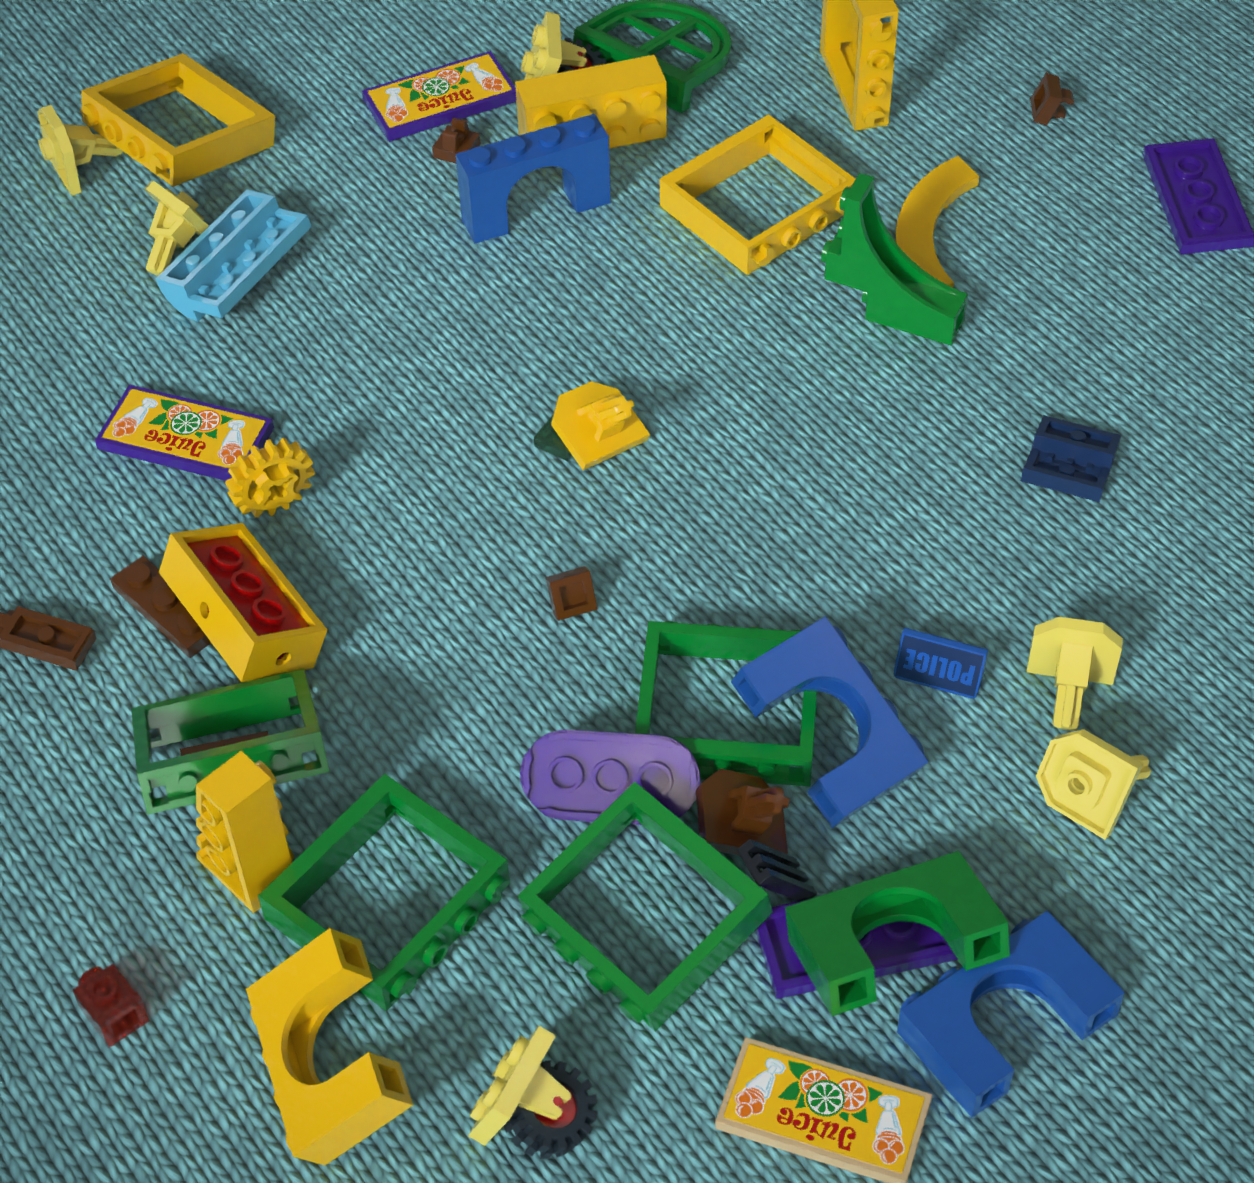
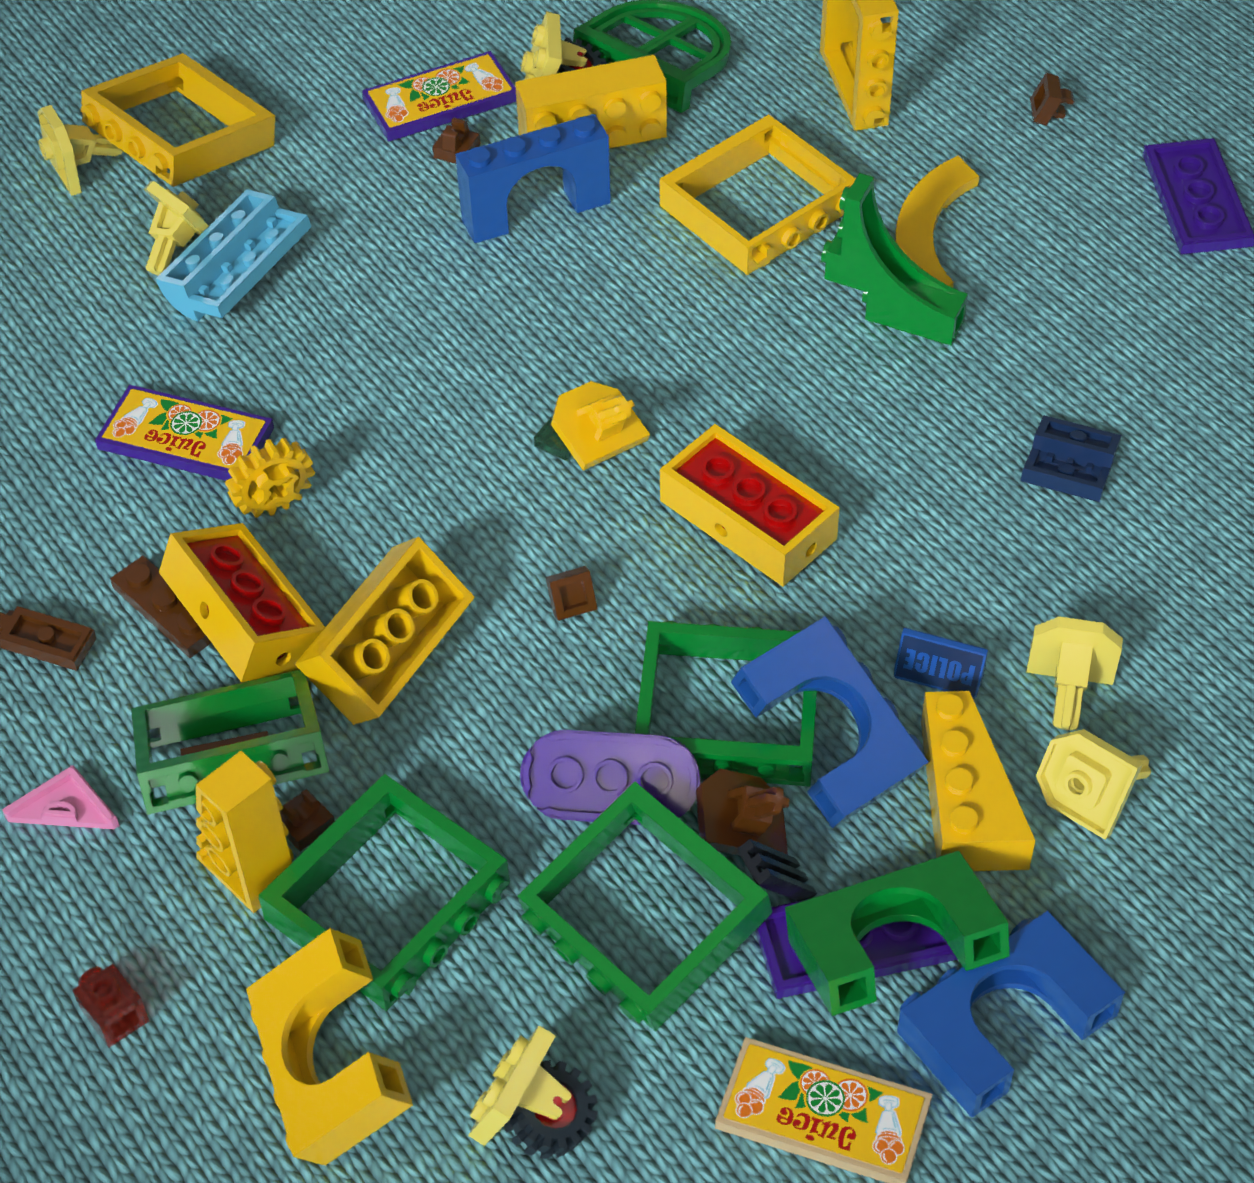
(62, 802): none -> bright pink tile
(305, 819): none -> reddish brown tile
(385, 631): none -> yellow brick
(749, 504): none -> brick
(969, 788): none -> yellow wedge

